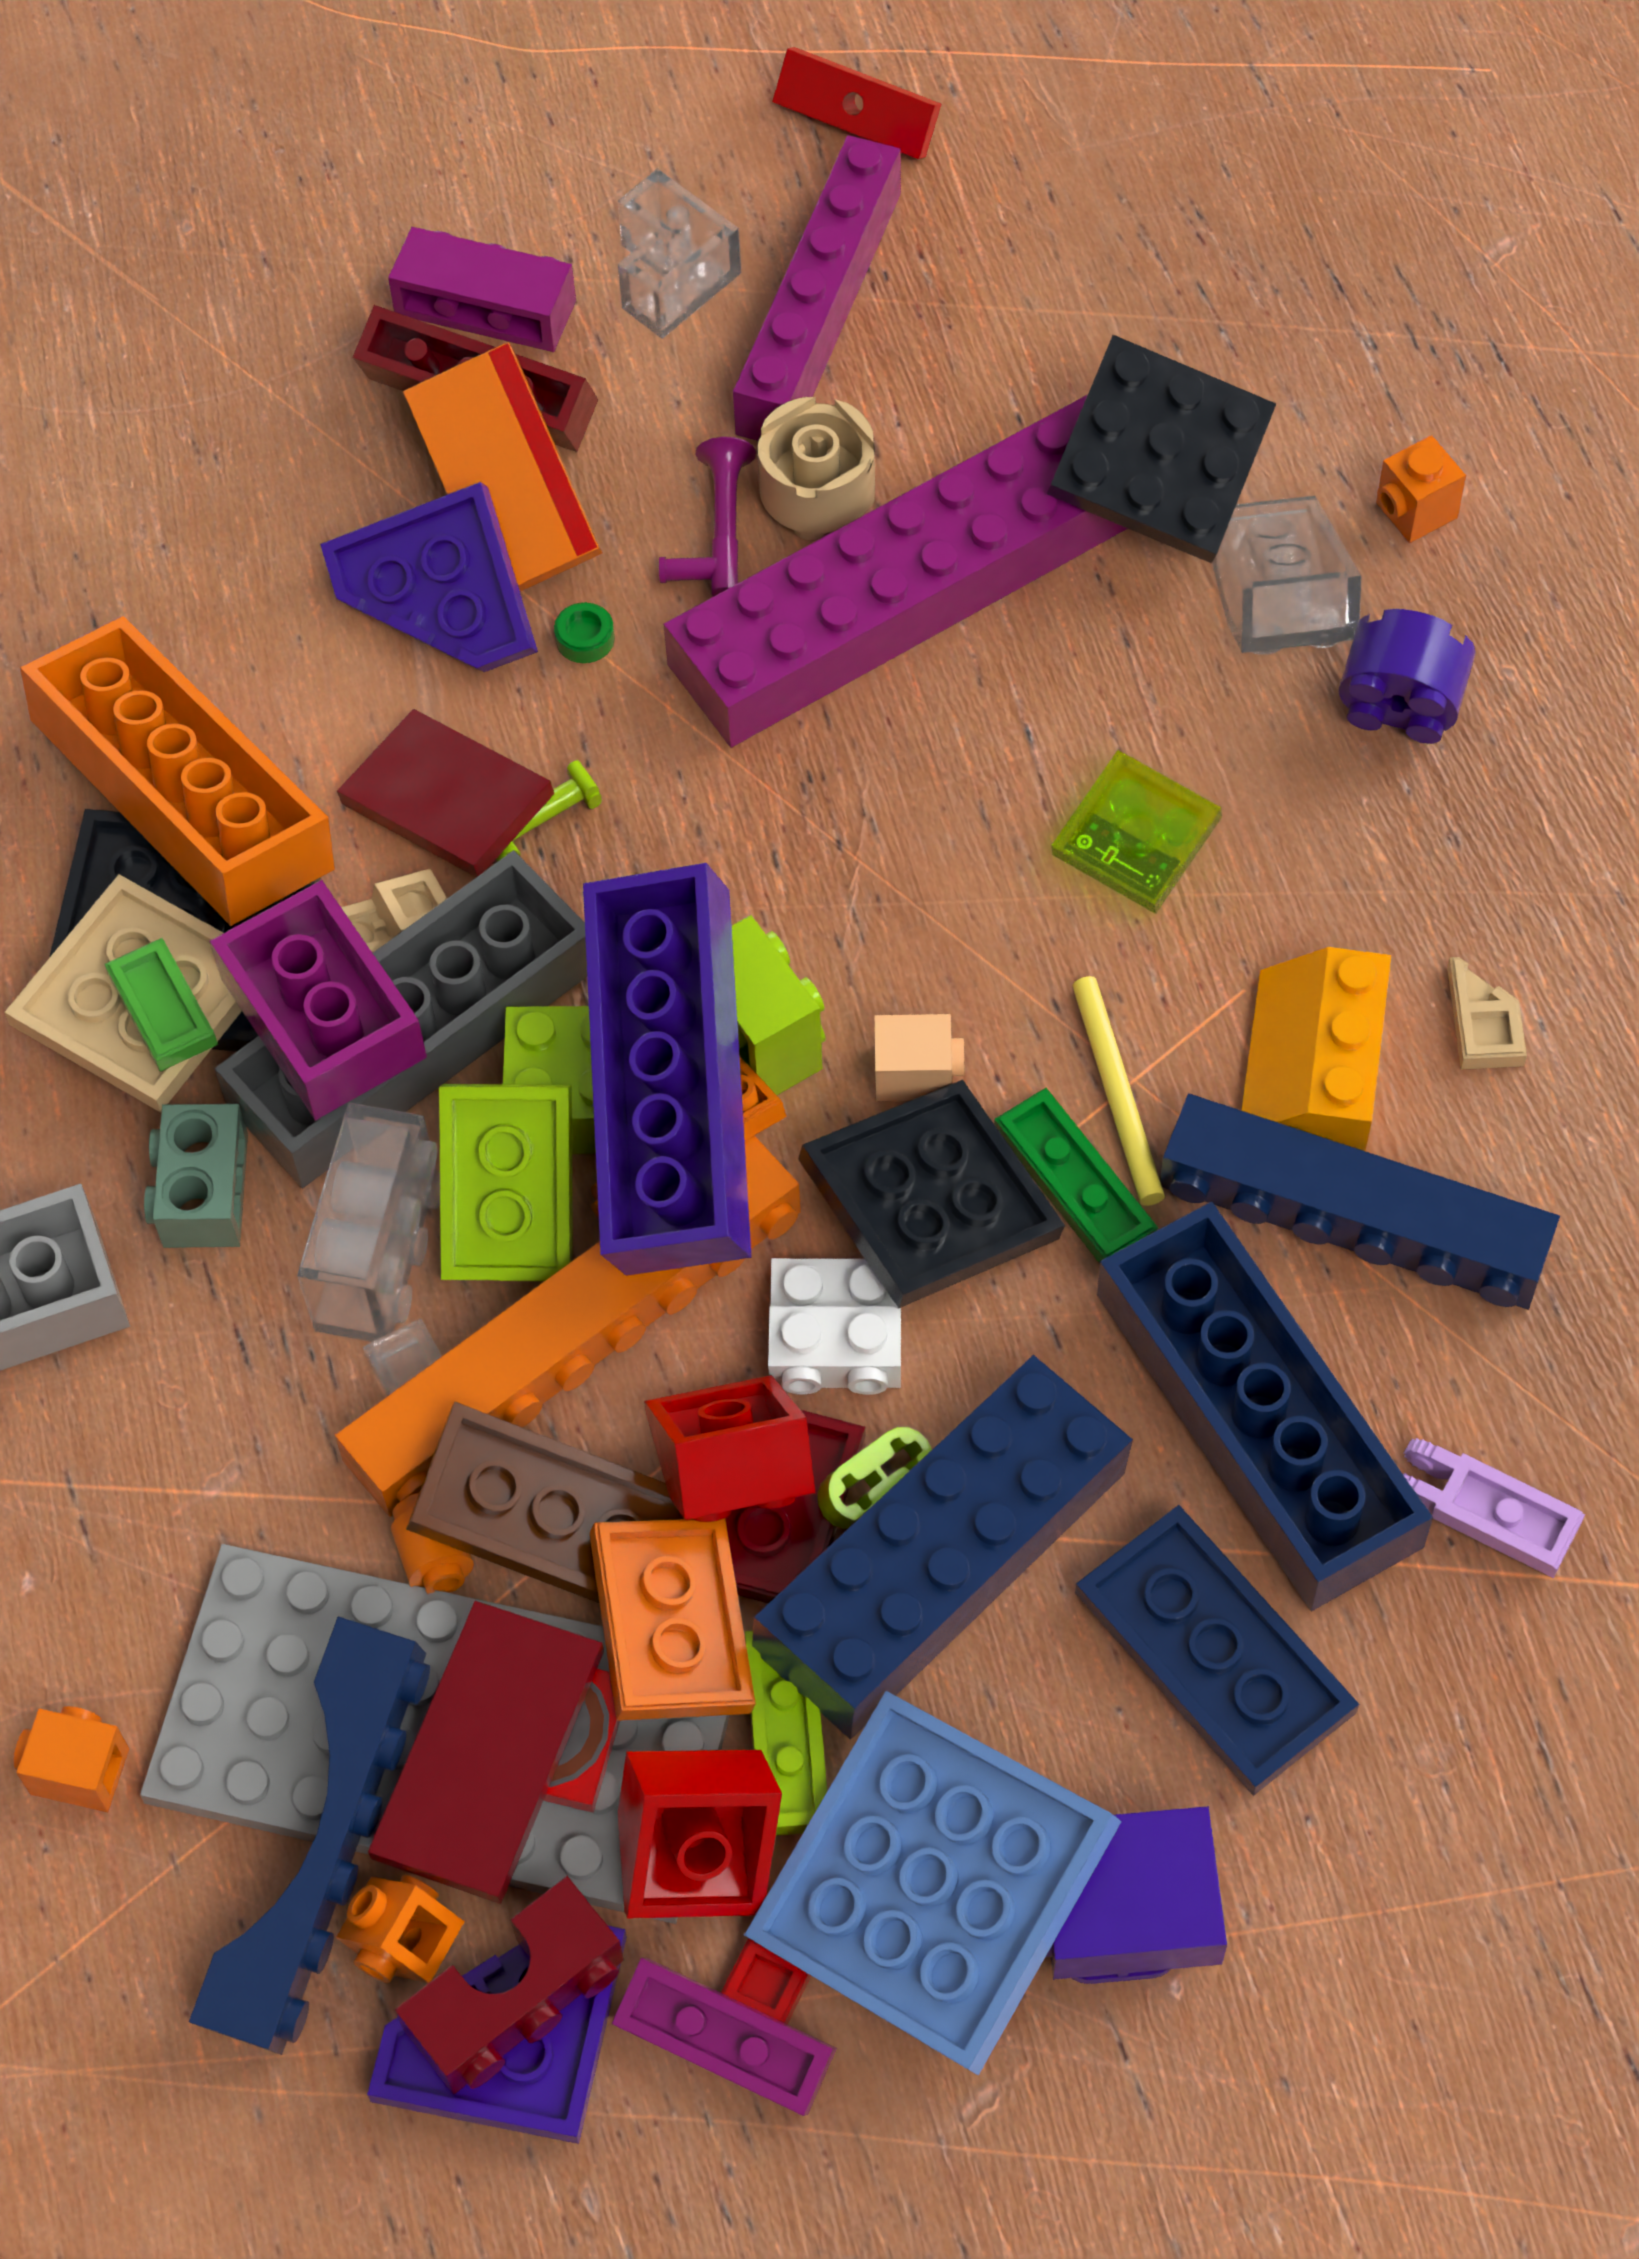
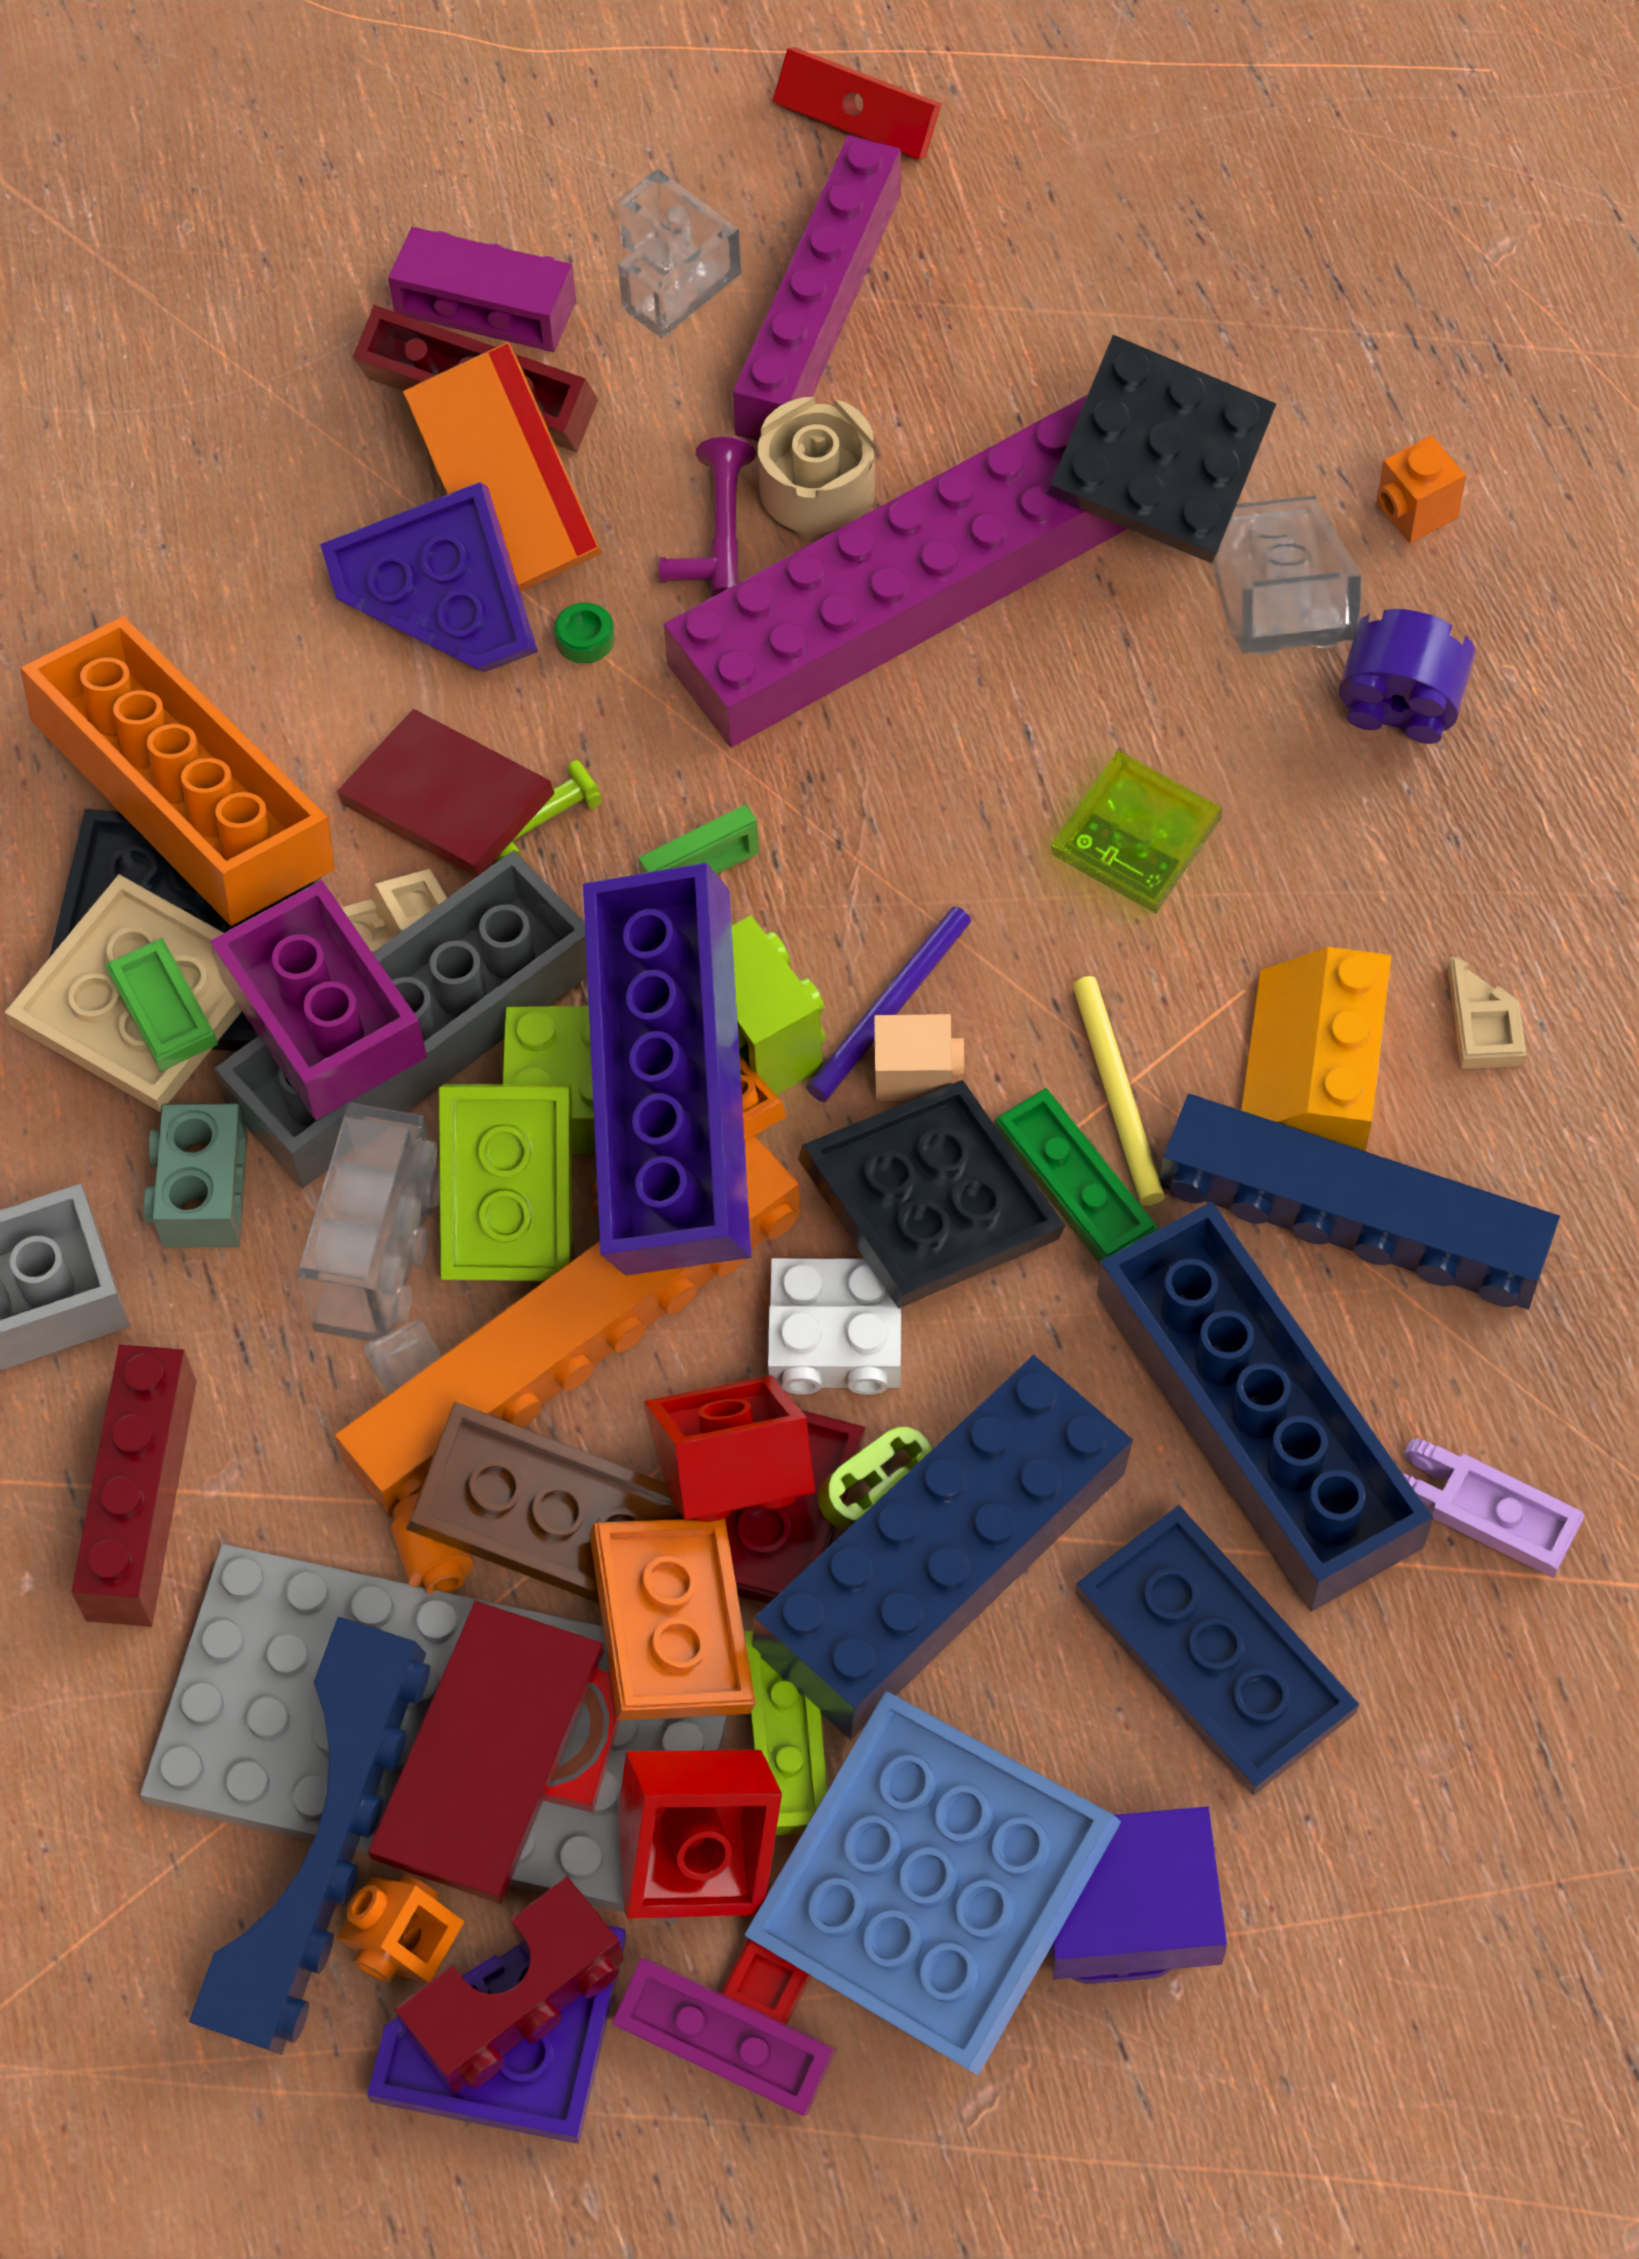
(71, 1758): orange brick -> none
(134, 1486): none -> dark red brick
(717, 843): none -> bright green tile
(889, 1003): none -> dark purple bar

